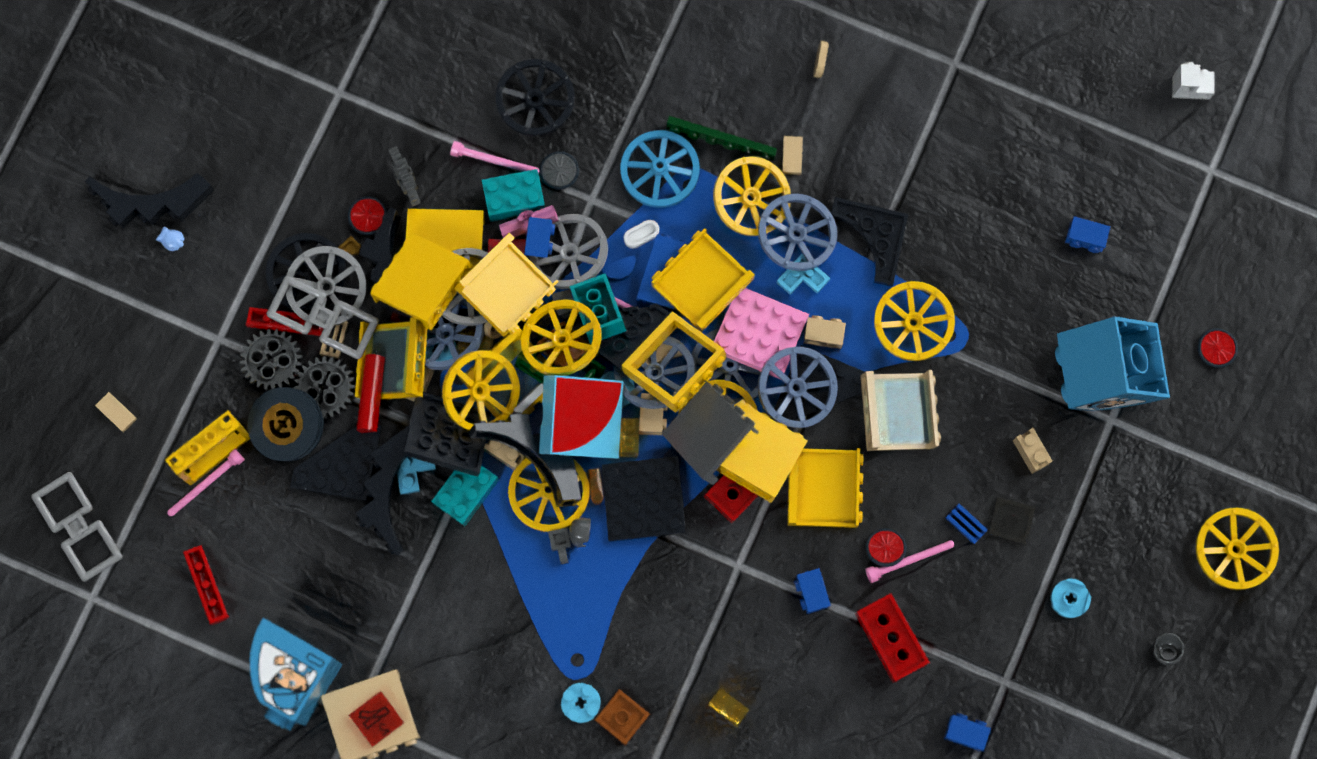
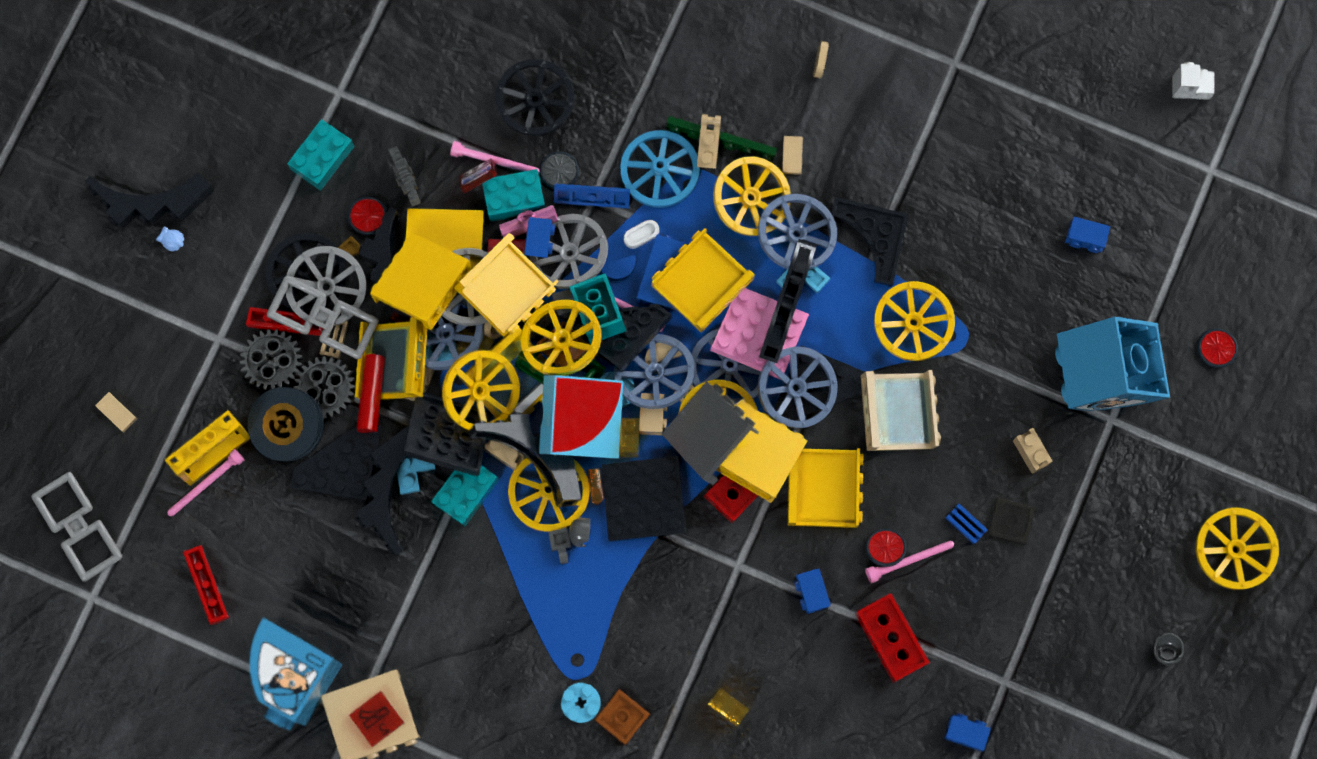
(321, 154): none -> teal brick
(477, 175): none -> clear red tile
(591, 196): none -> blue plate
(654, 340): yellow window -> none
(708, 142): none -> tan plate
(787, 301): none -> black arch
(824, 332): tan brick -> none
(1060, 603): medium azure plate -> none

